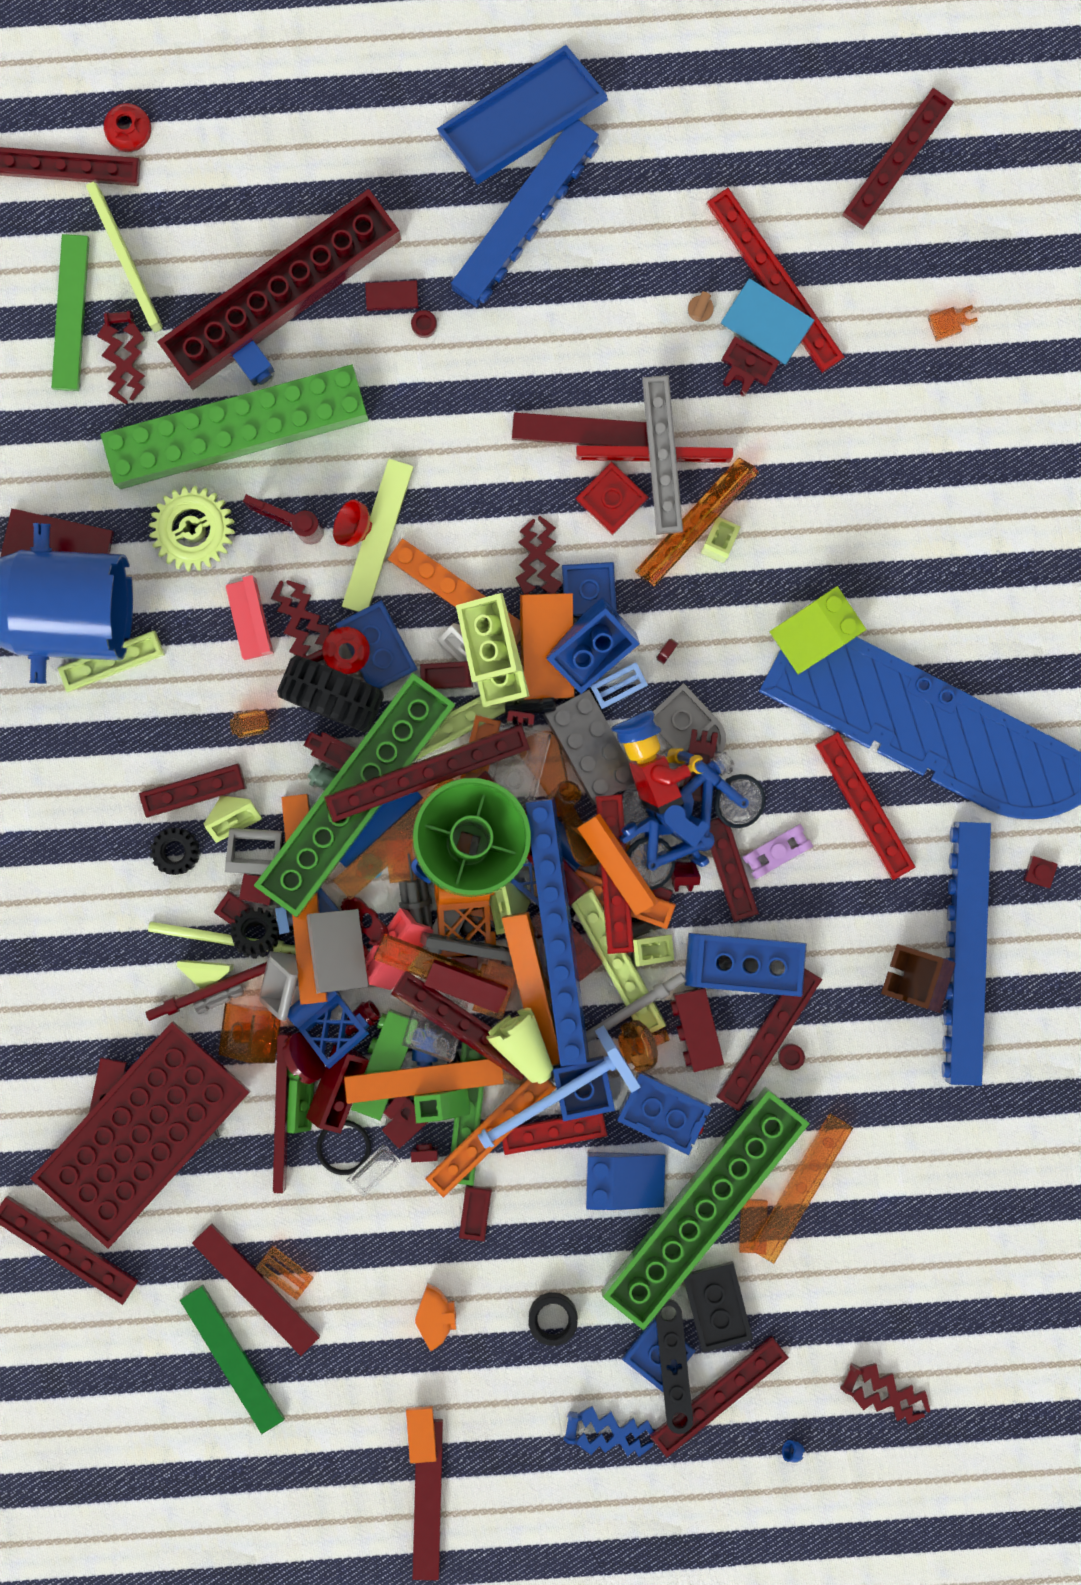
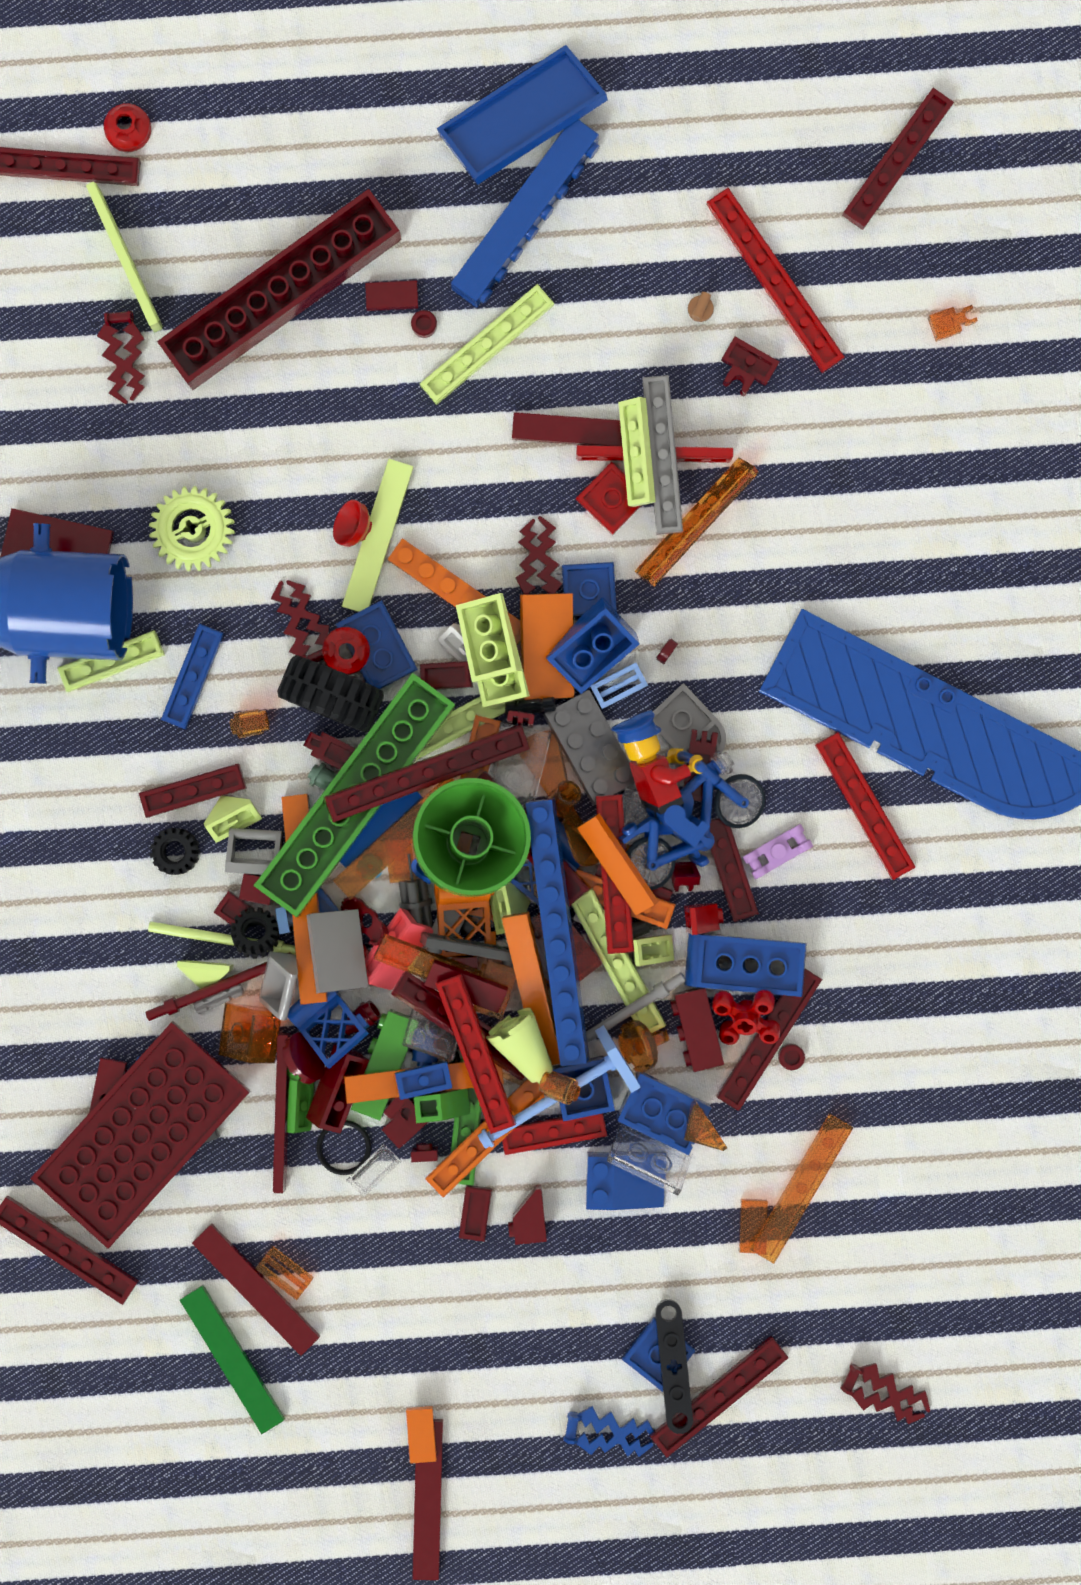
(70, 312): bright green tile -> none
(192, 676): none -> blue tile
(234, 427): bright green brick -> none
(249, 618): coral panel -> none
(254, 364): blue brick -> none
(303, 523): dark red piece -> none
(423, 1080): none -> blue plate
(435, 1317): orange piece -> none
(476, 1053): none -> red tile
(487, 344): none -> yellowish green tile
(529, 1219): none -> dark red slope
(552, 1339): black tyre -> none
(559, 1087): none -> clear orange brick
(637, 452): none -> yellowish green plate
(649, 1159): none -> clear tile
(701, 1130): none -> clear orange slope
(703, 918): none -> red slope
(704, 1208): bright green brick -> none
(717, 1307): black plate -> none
(720, 540): yellowish green slope -> none
(746, 1017): none -> red gear
(767, 321): dark azure tile -> none
(788, 1448): blue hinge -> none
(817, 630): lime slope -> none
(923, 981): reddish brown piece -> none
(969, 952): blue brick -> none
(1040, 872): dark red plate -> none

